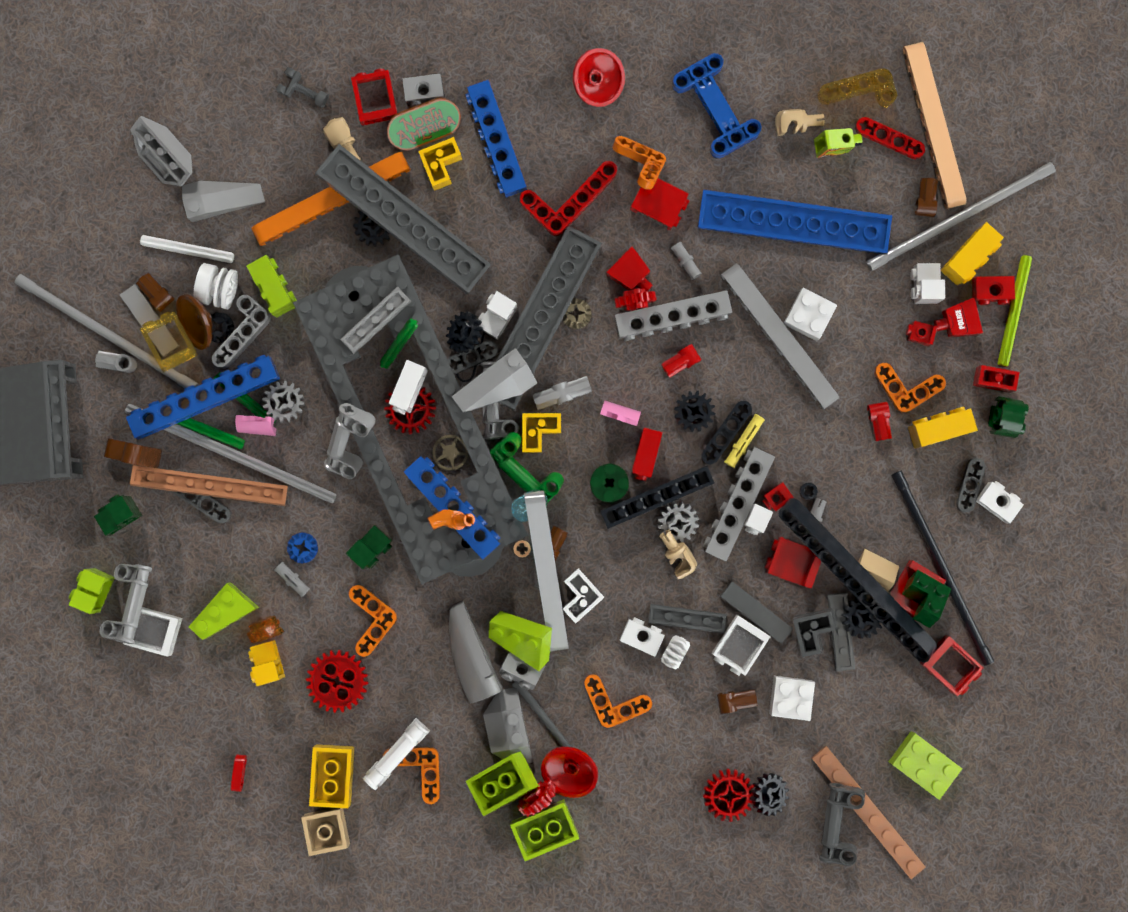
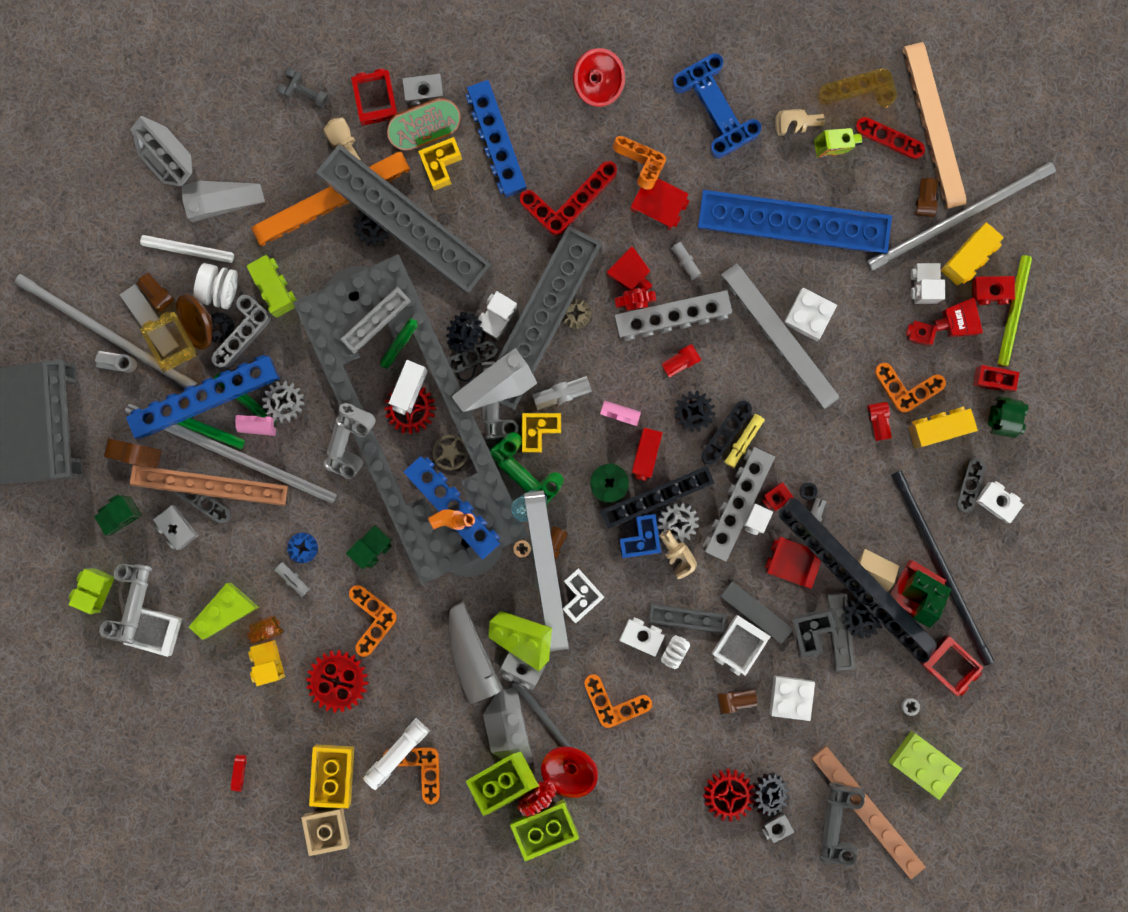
(185, 532): none -> light grey brick
(647, 540): none -> blue brick
(786, 828): none -> light grey brick
(916, 704): none -> light grey bush

